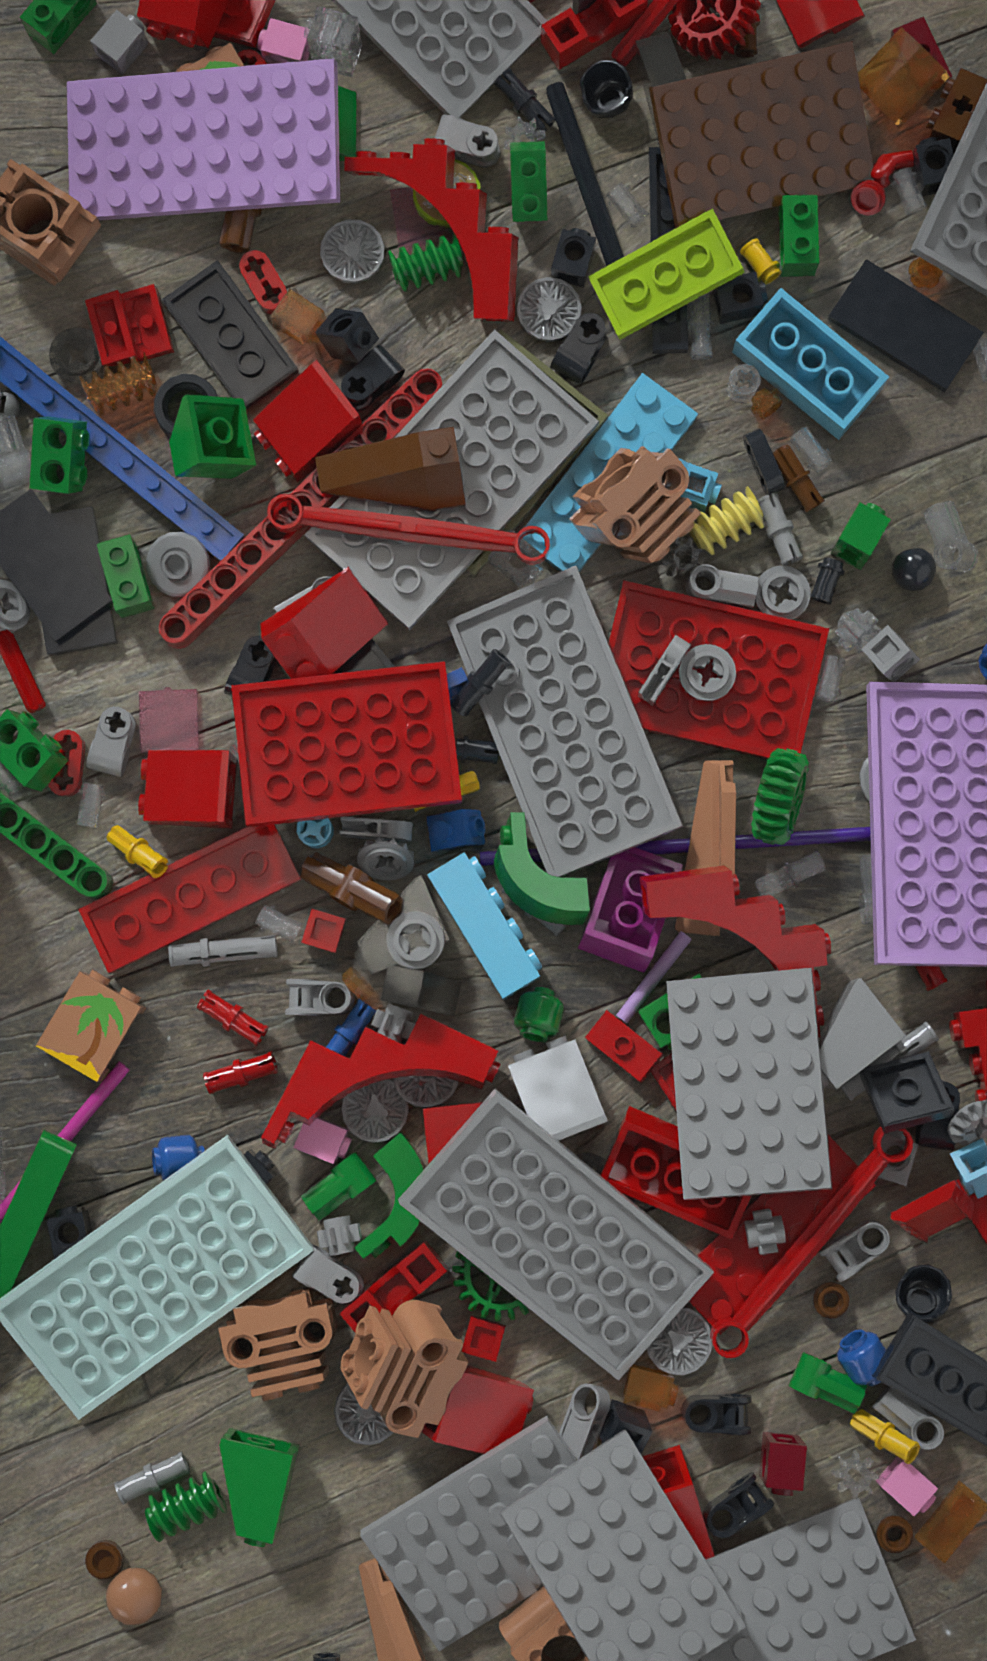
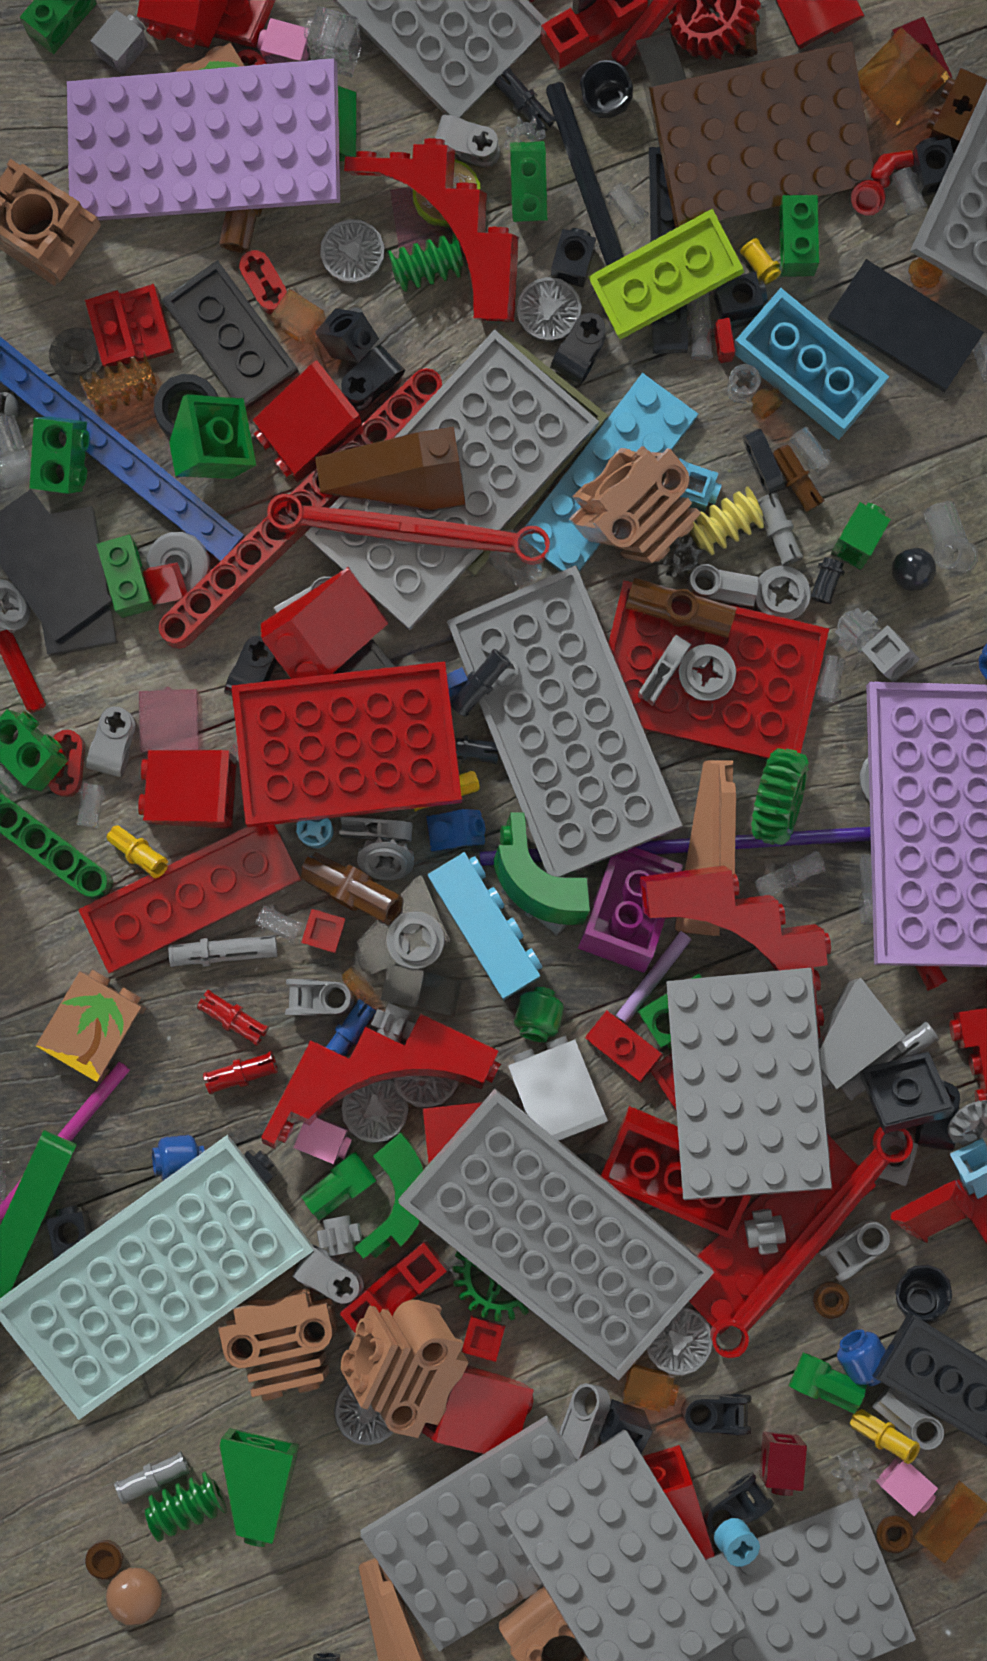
(165, 583): none -> red tile
(703, 615): none -> reddish brown piece
(724, 340): none -> red tile
(736, 1542): none -> medium azure wheel

